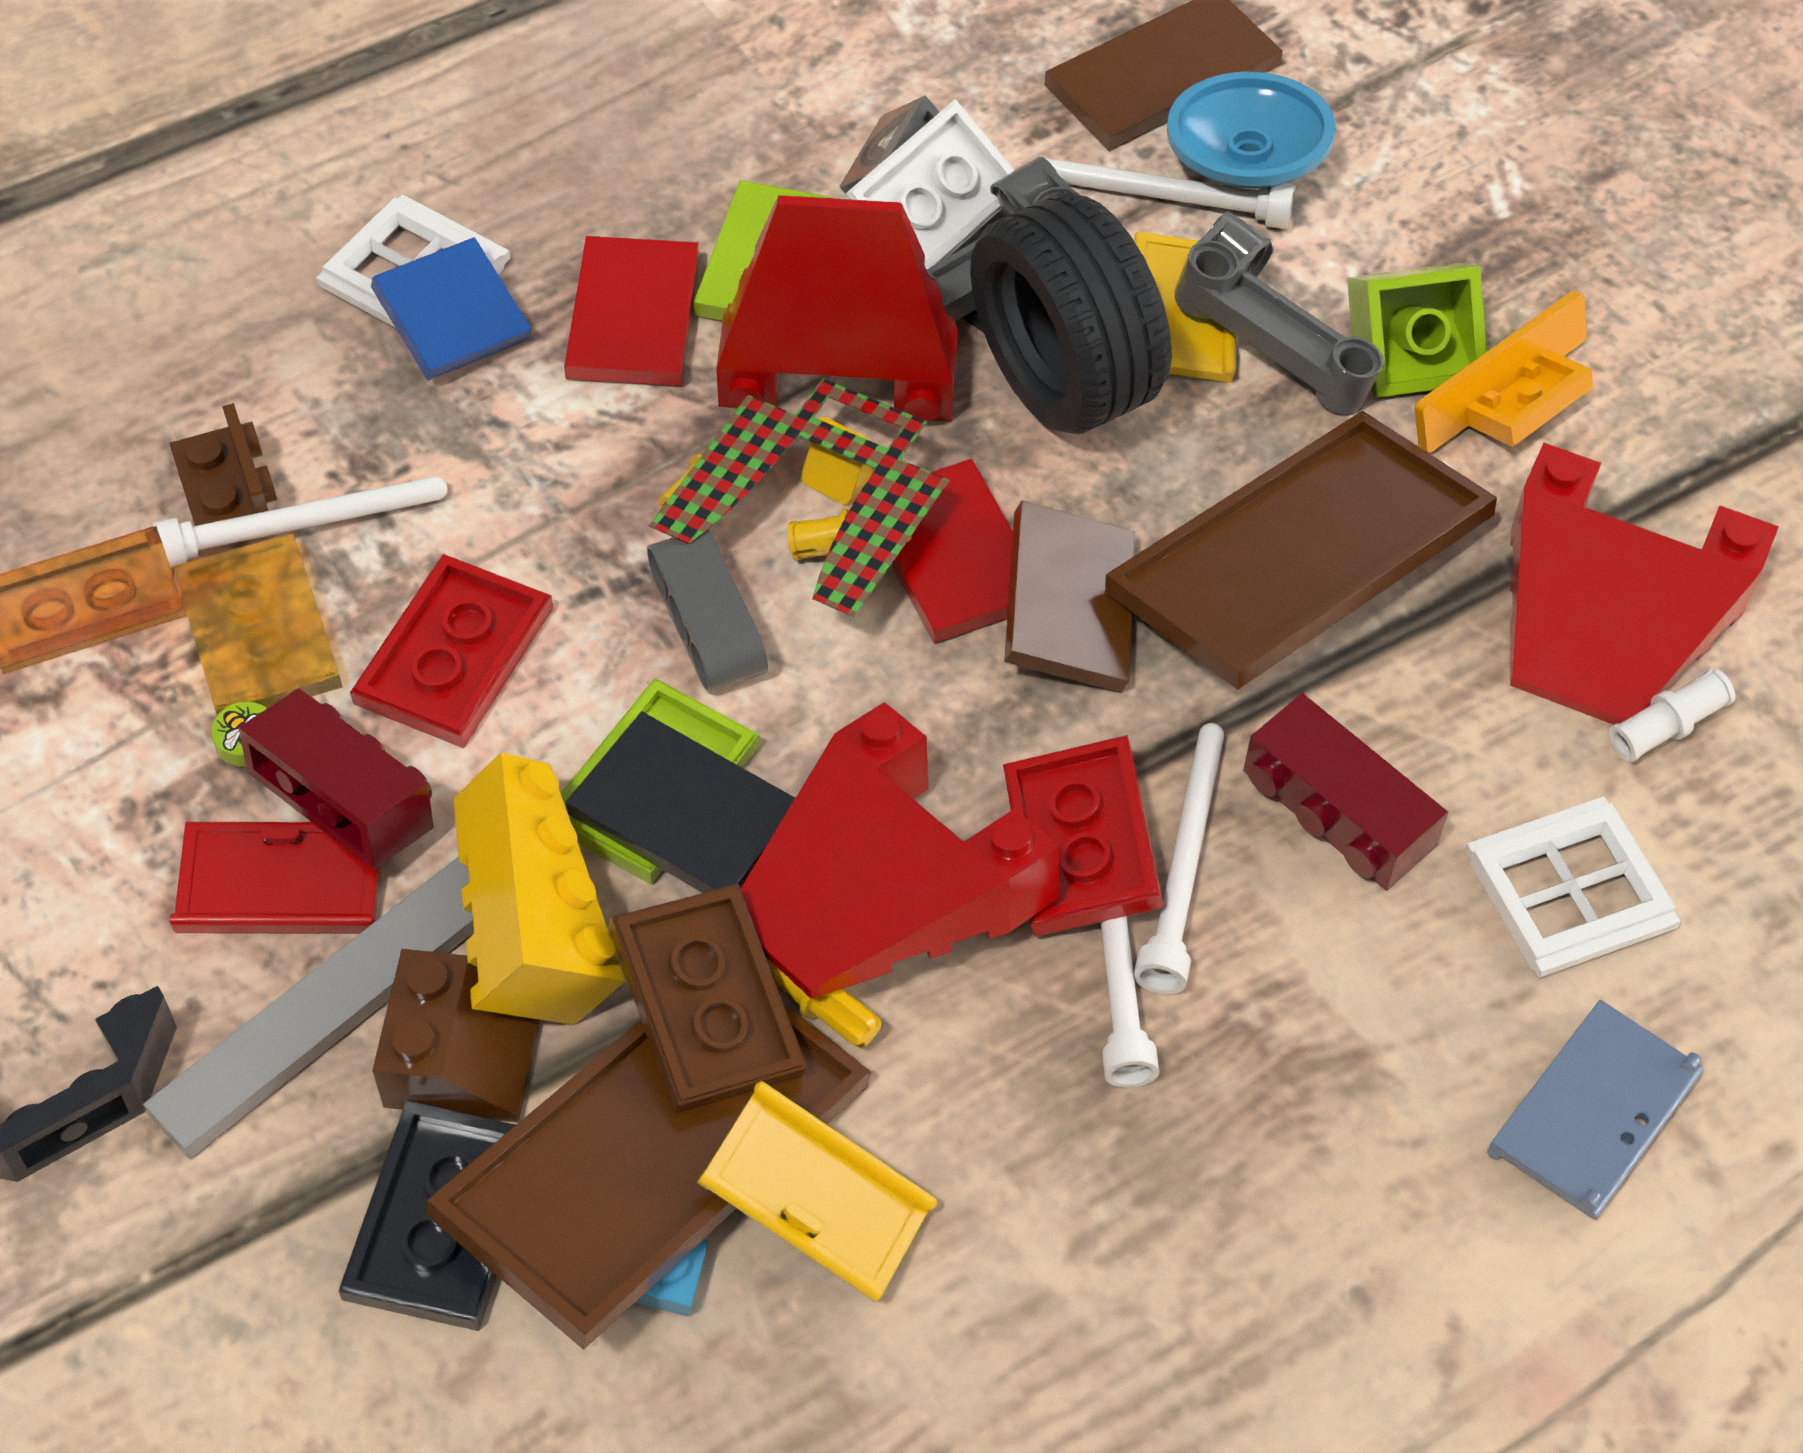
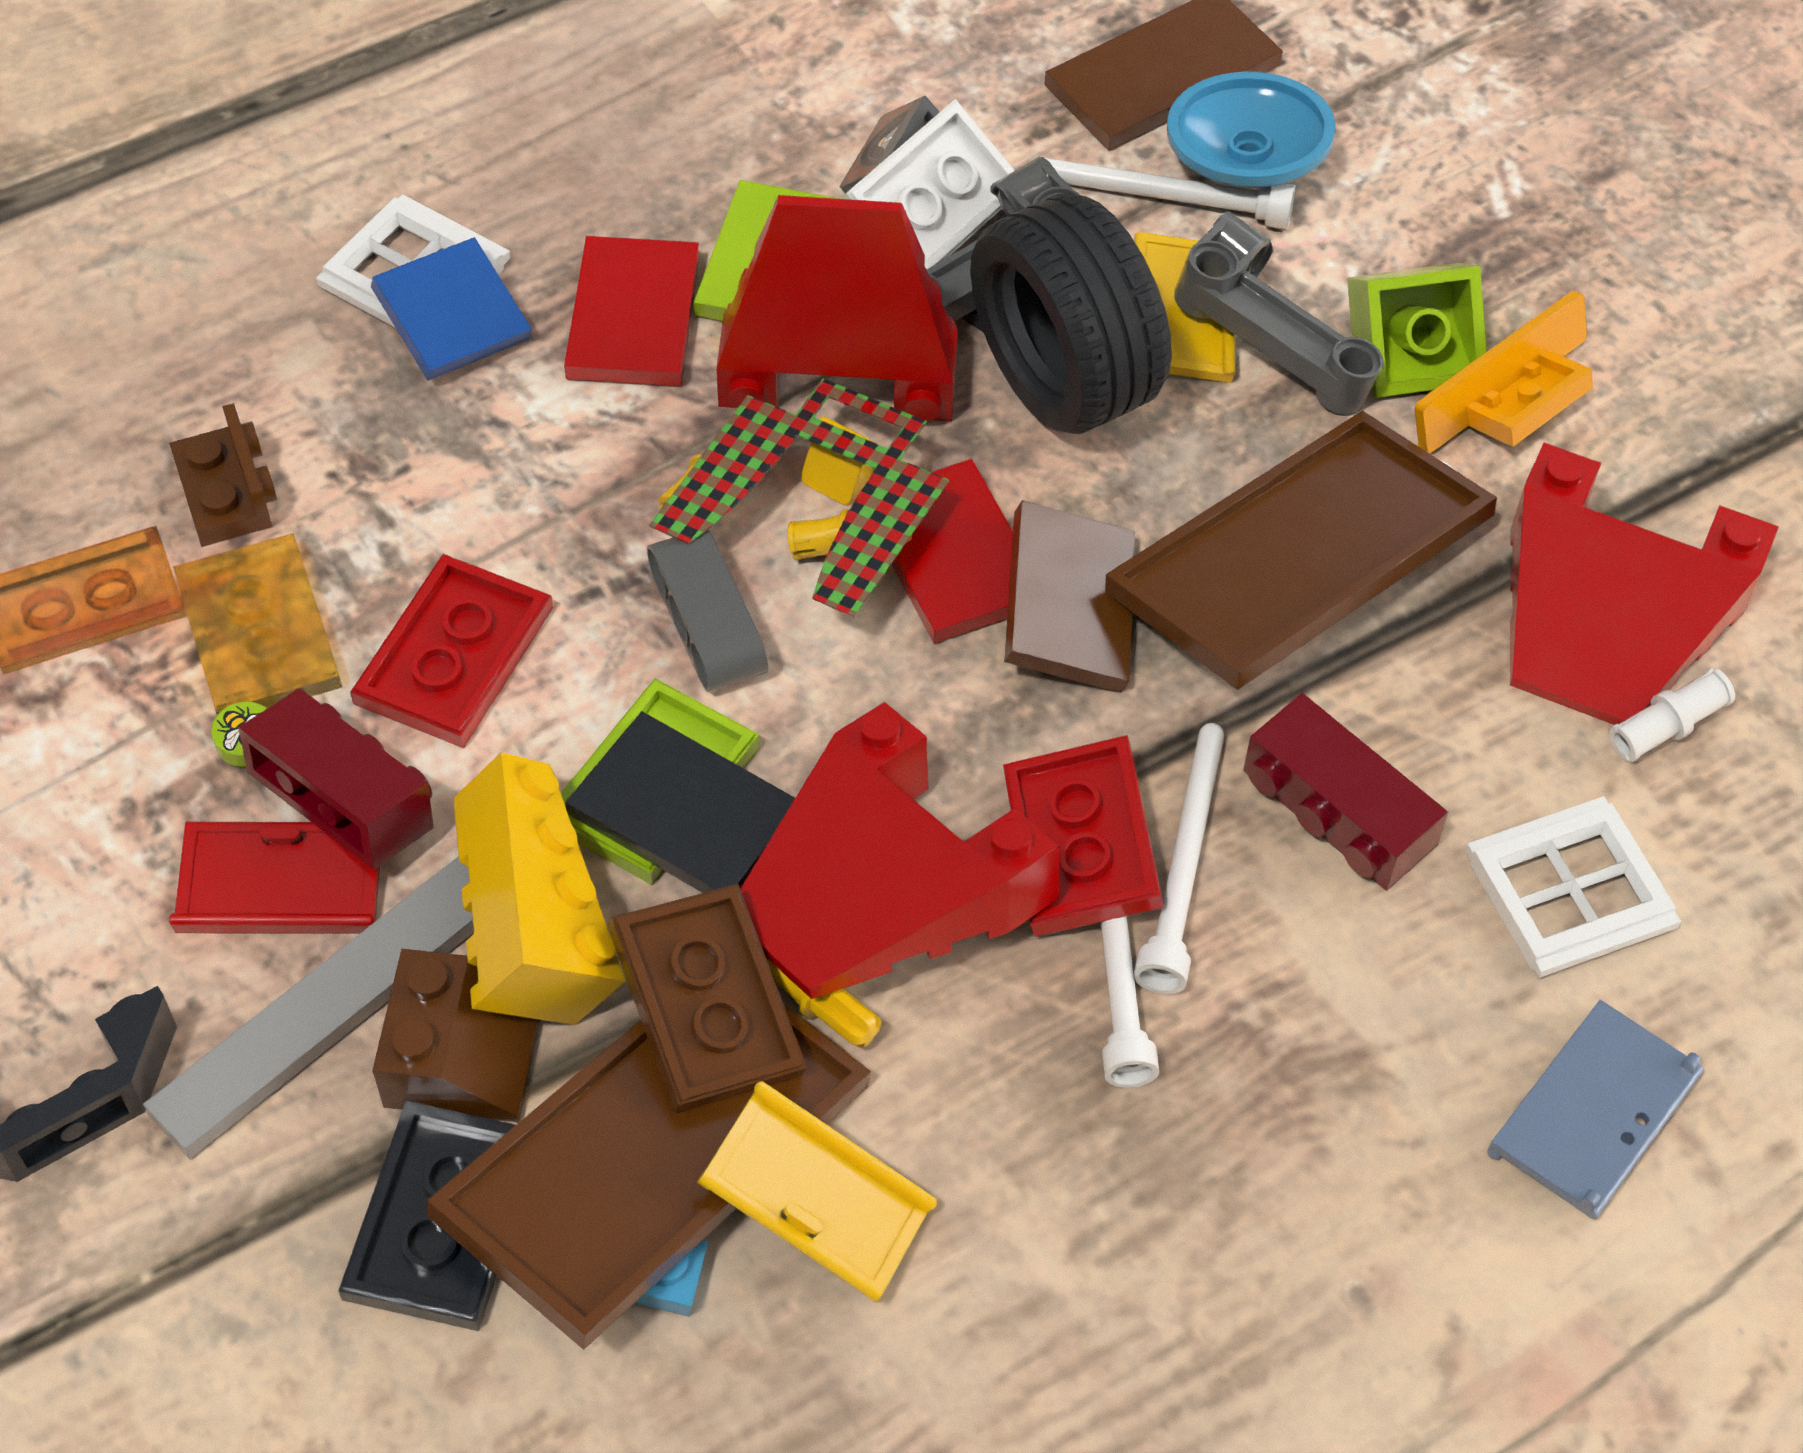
(184, 541): white piece -> none

